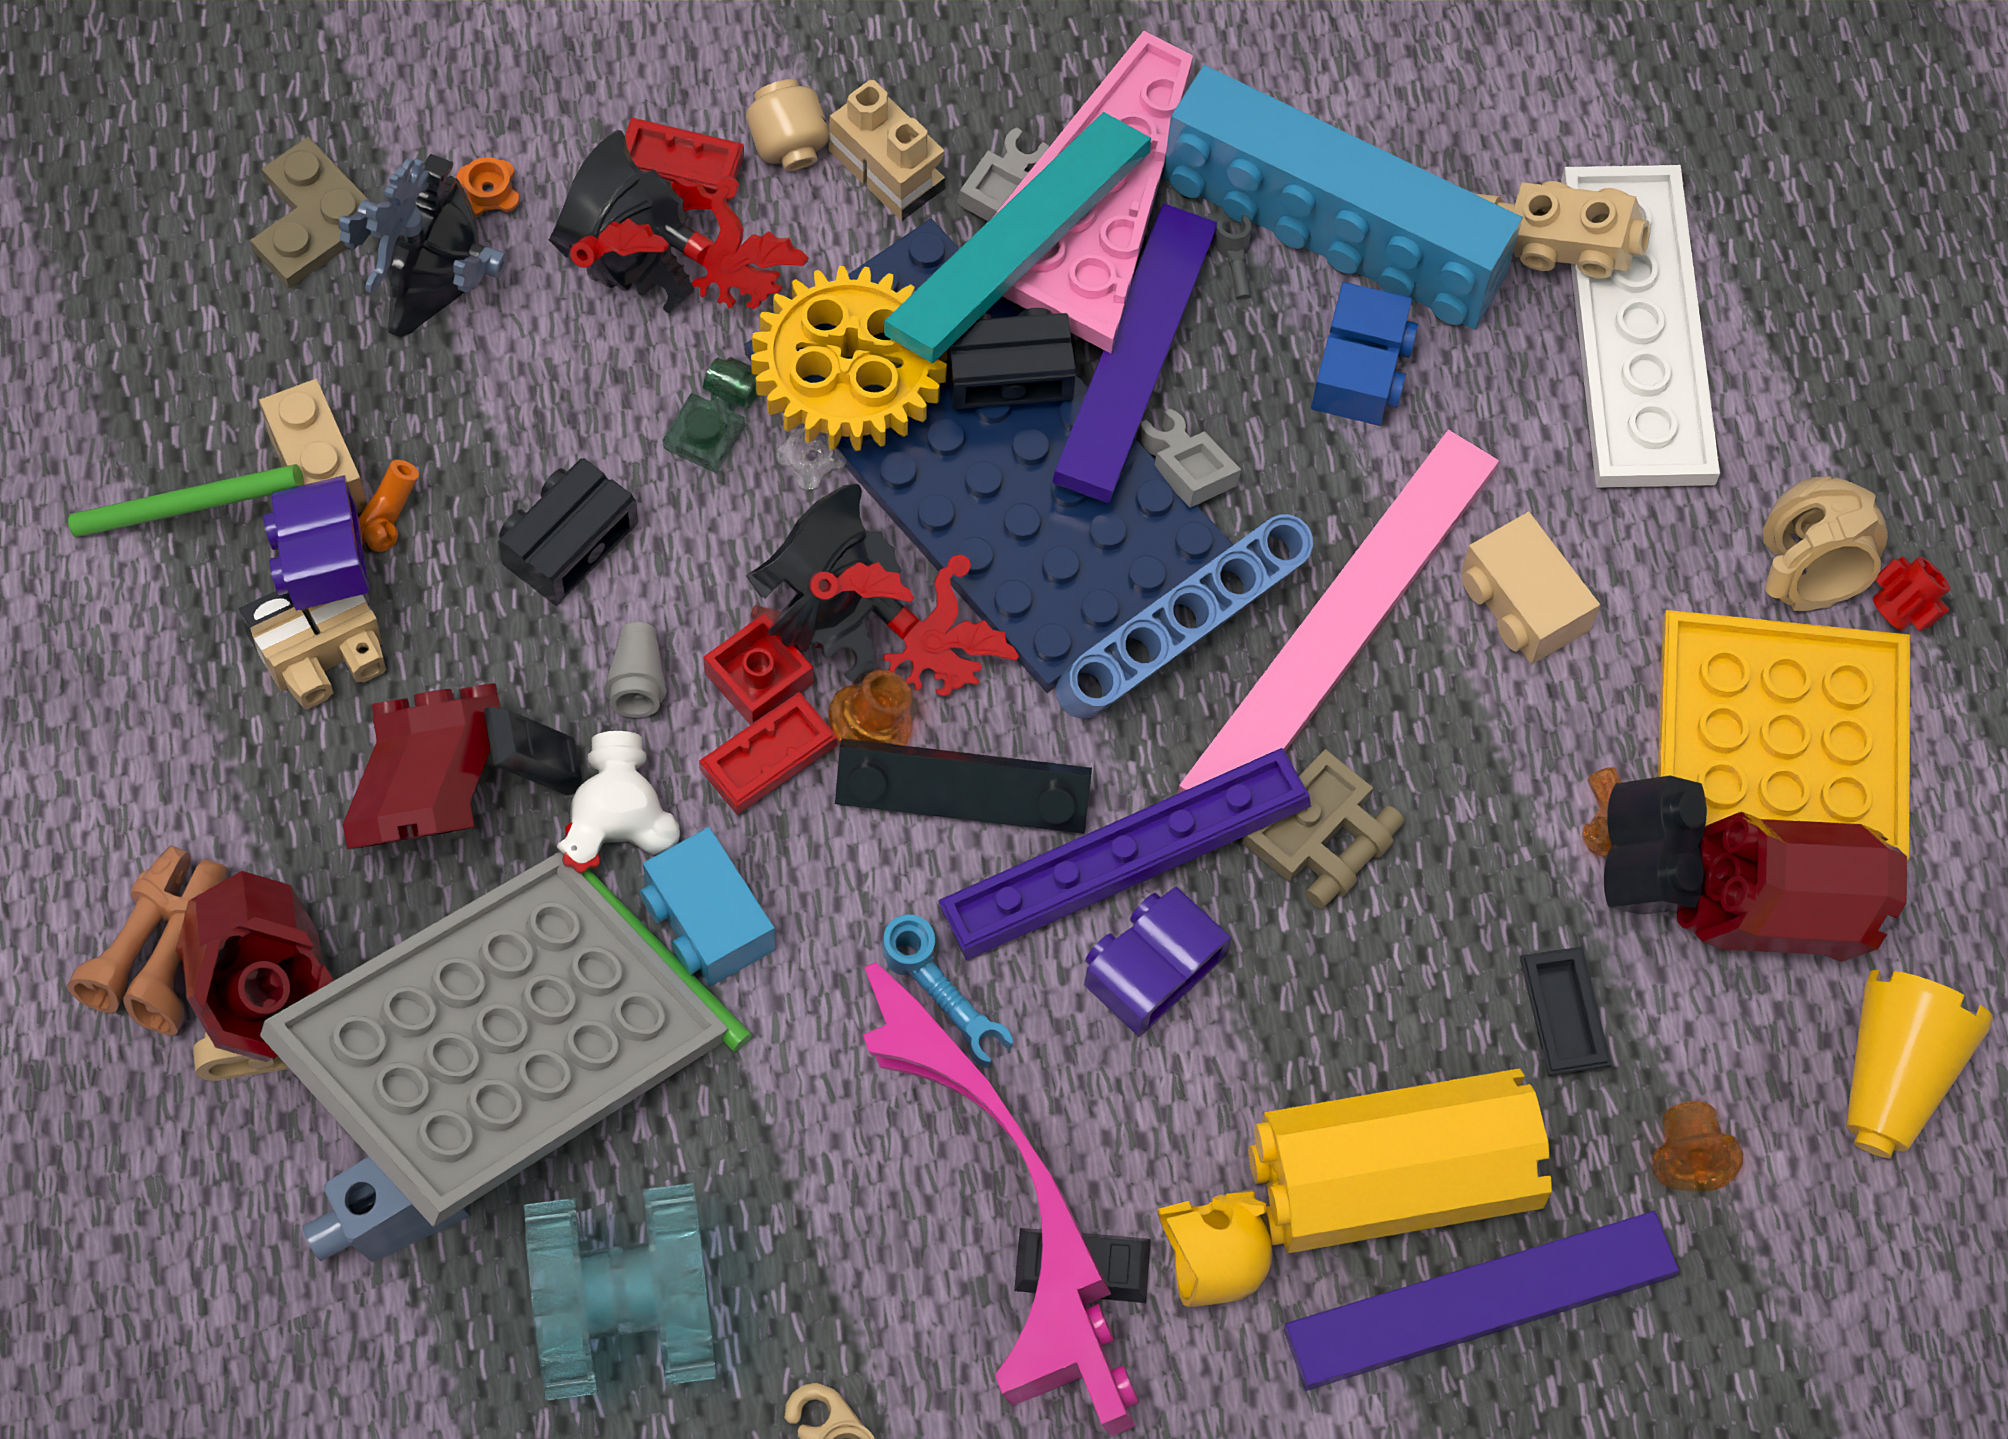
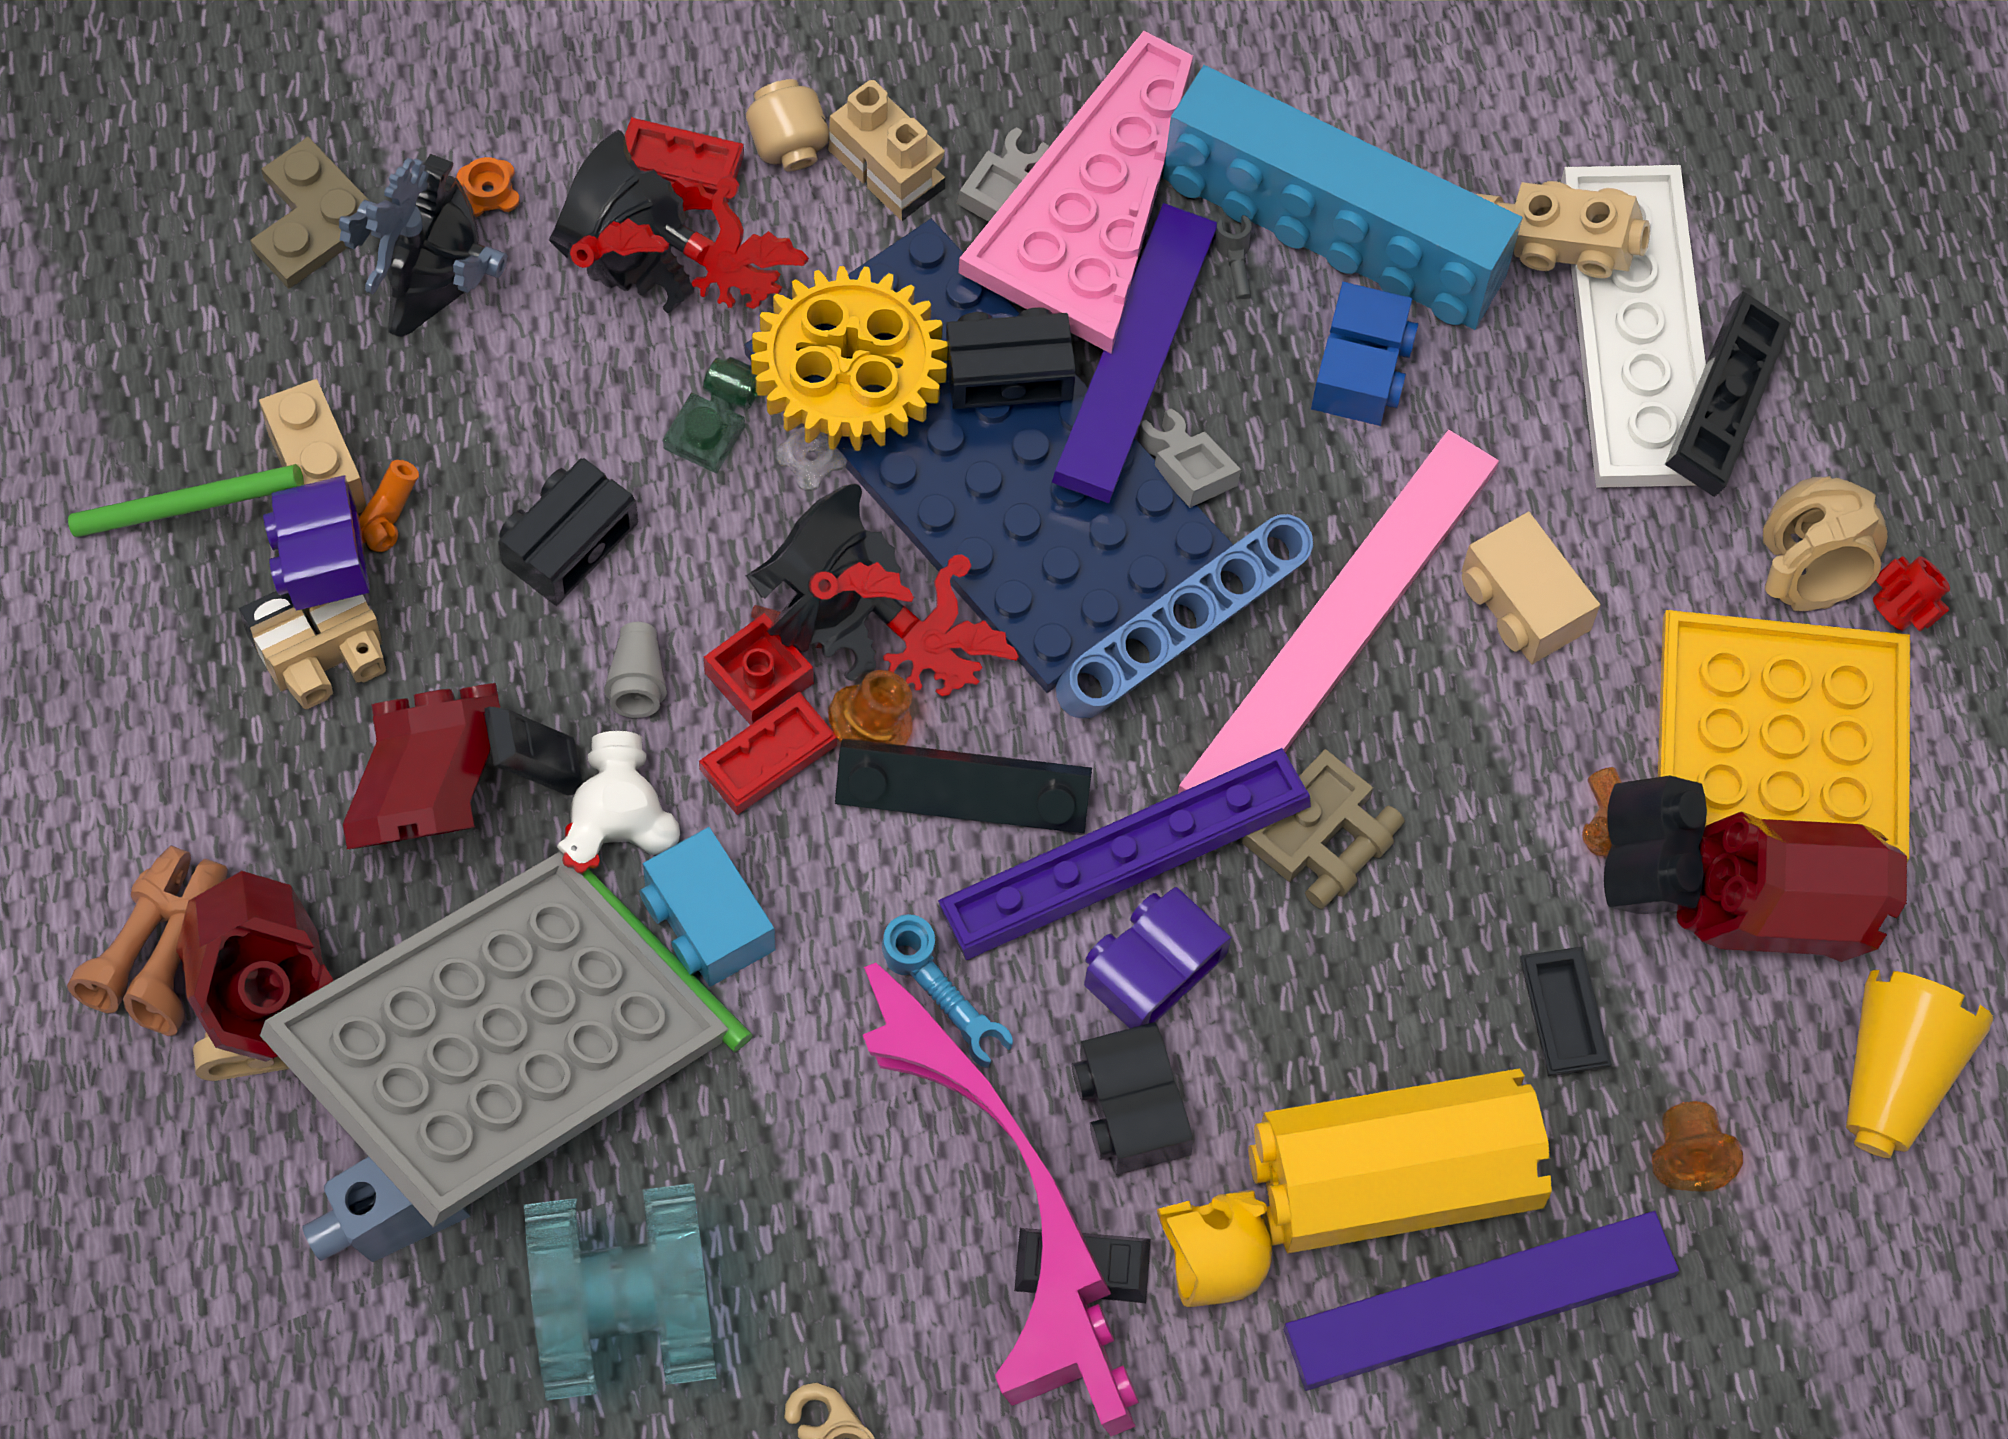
(1017, 237): teal tile -> none
(1134, 1099): none -> black brick
(1728, 394): none -> black plate

